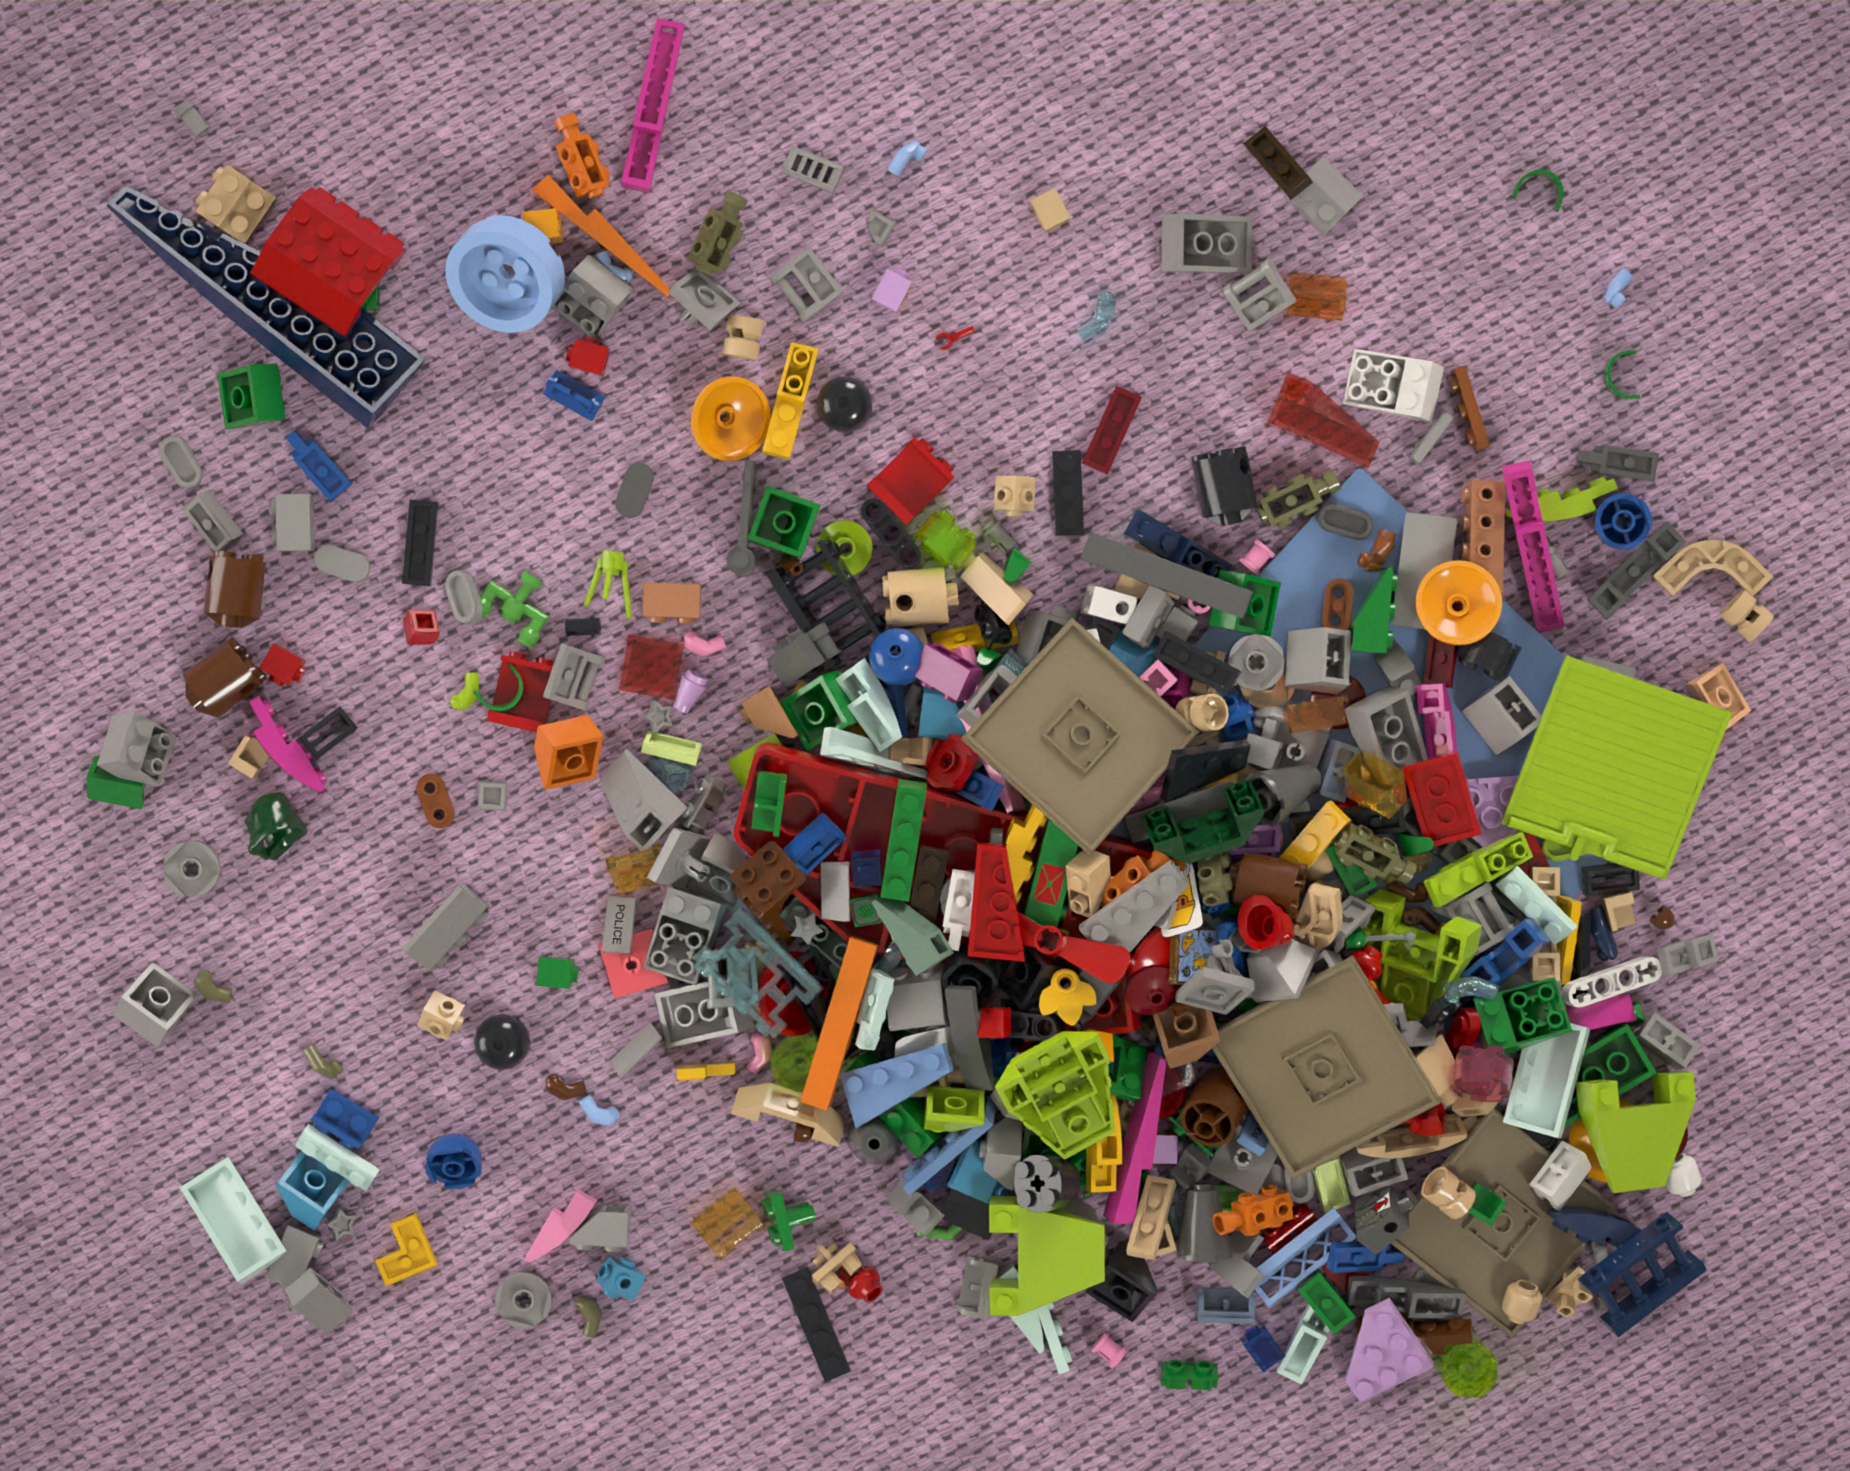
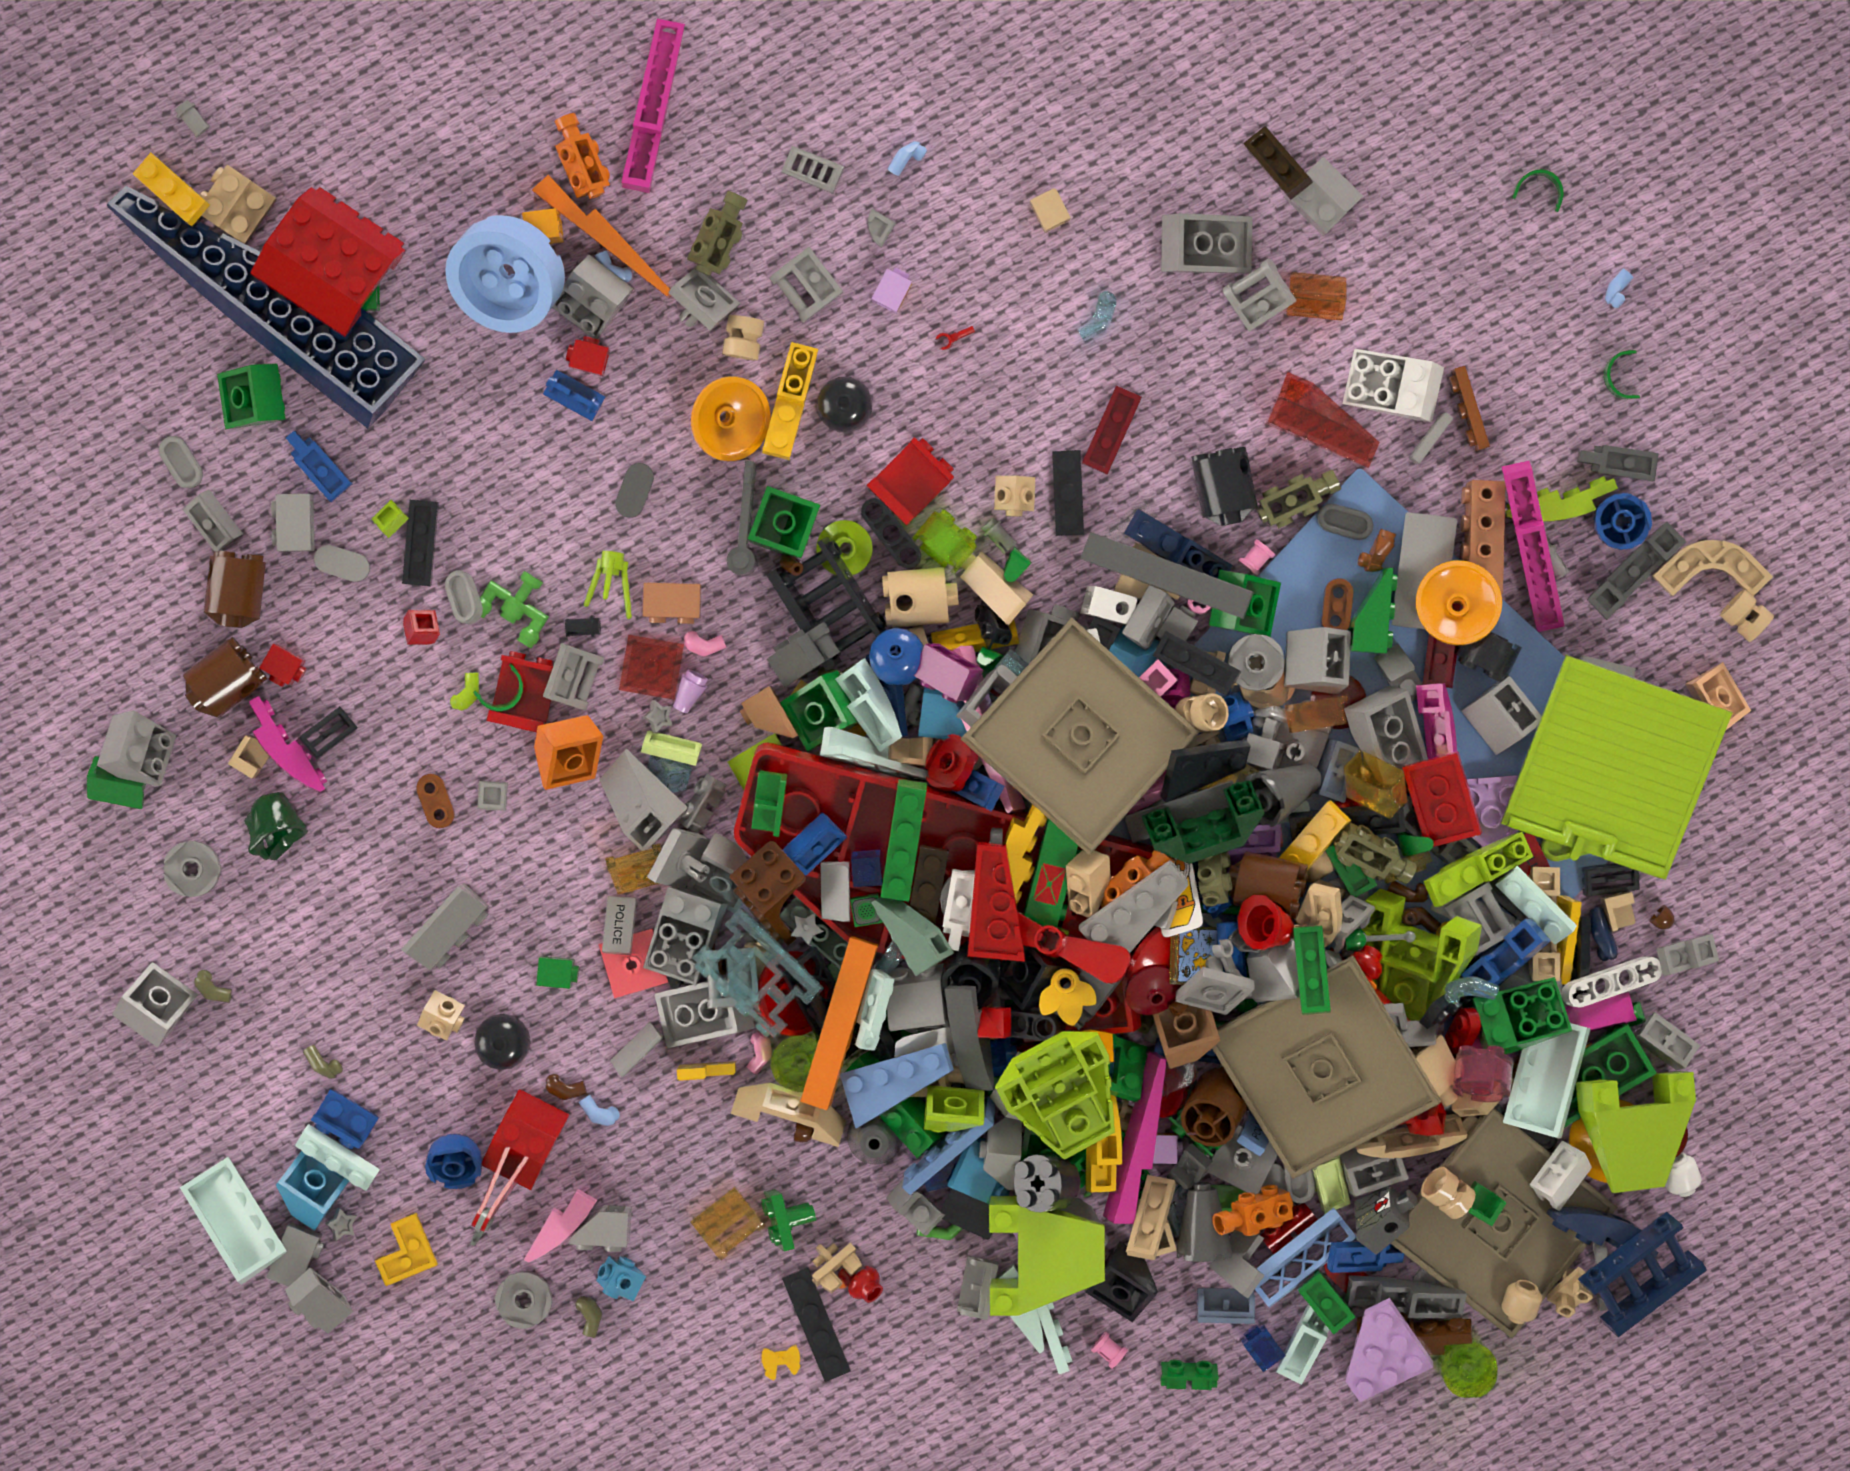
(171, 189): none -> yellow plate
(390, 518): none -> lime tile
(518, 1151): none -> red slope
(788, 1357): none -> yellow piece
(1311, 970): none -> green plate

